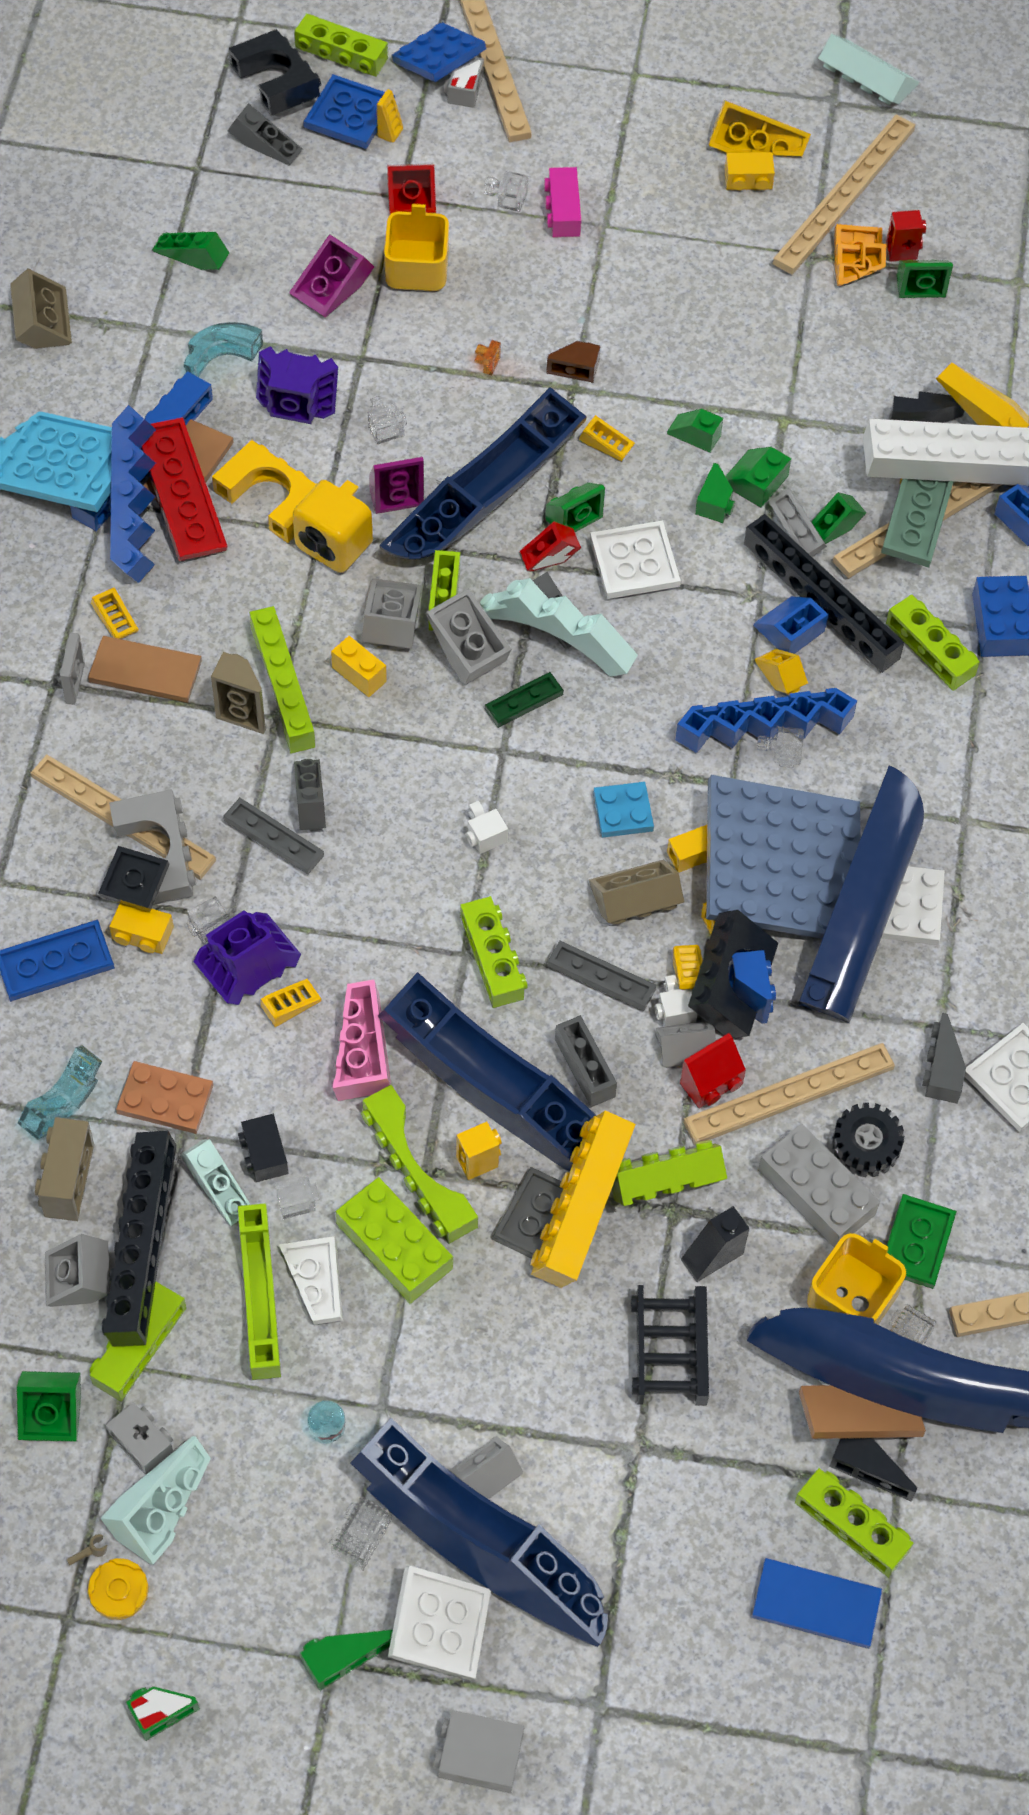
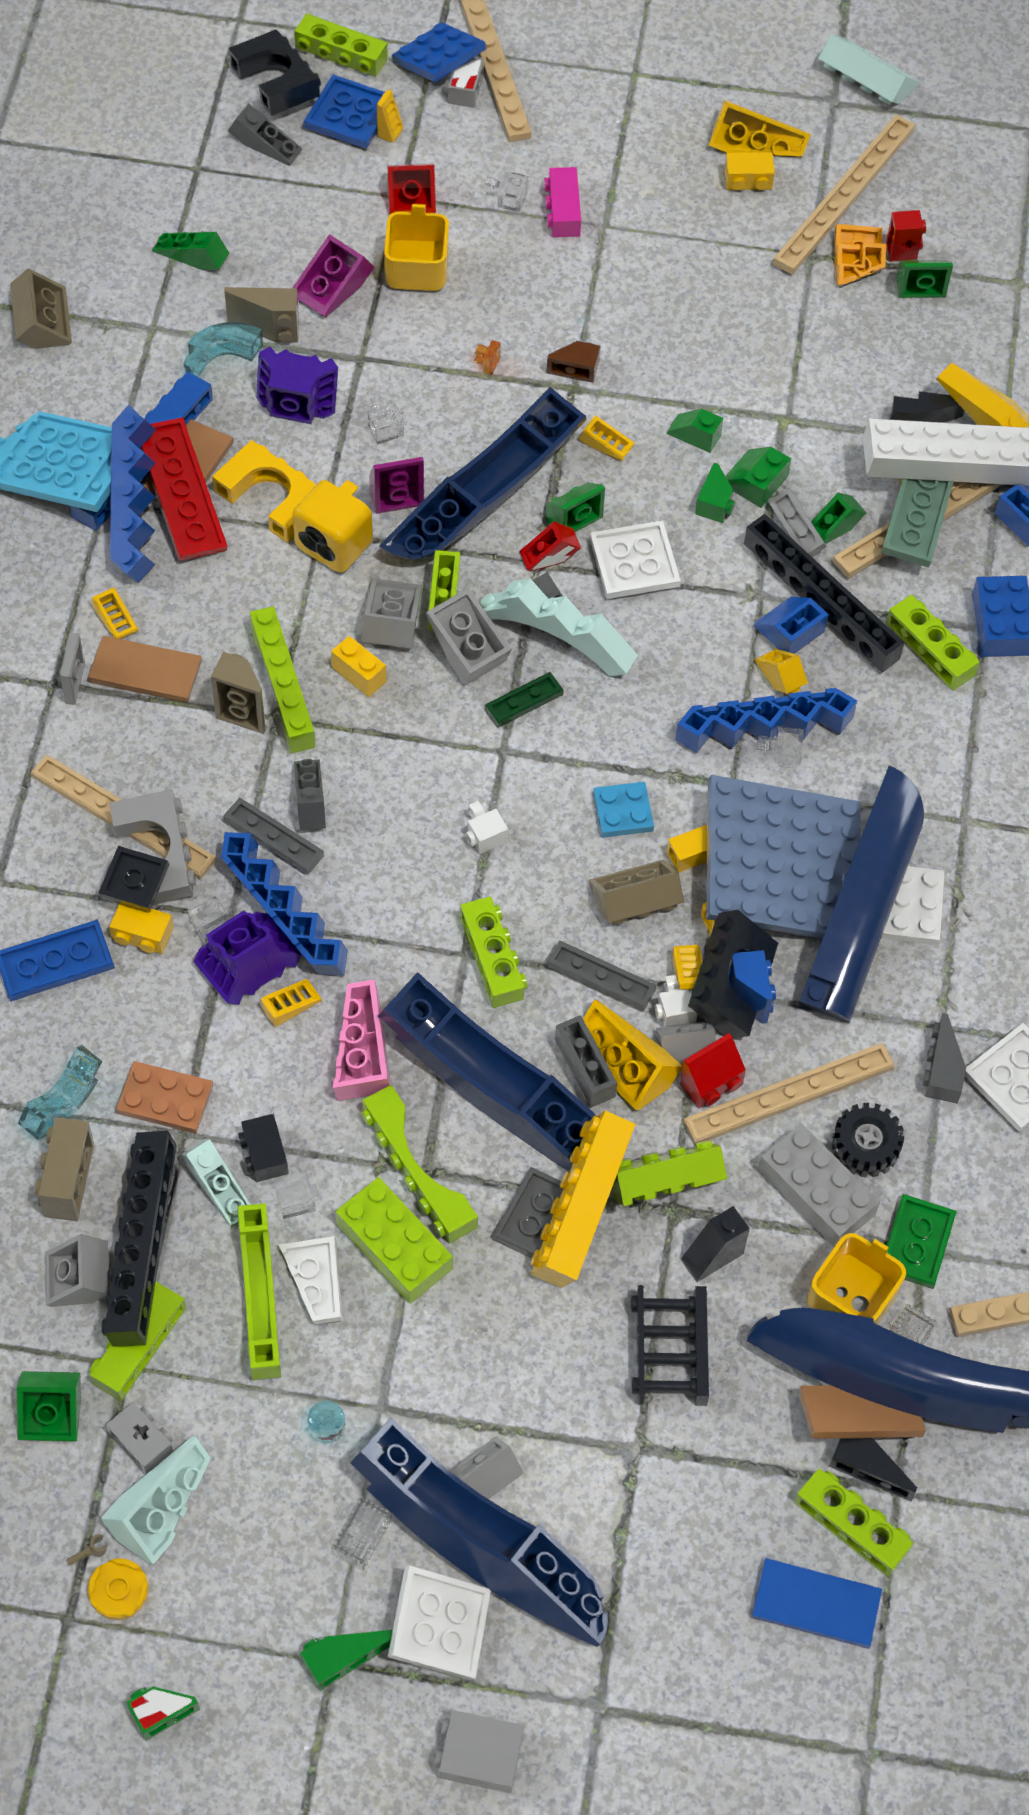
(265, 308): none -> dark tan slope
(283, 904): none -> blue brick
(478, 1150): yellow brick -> none
(636, 1061): none -> yellow wedge

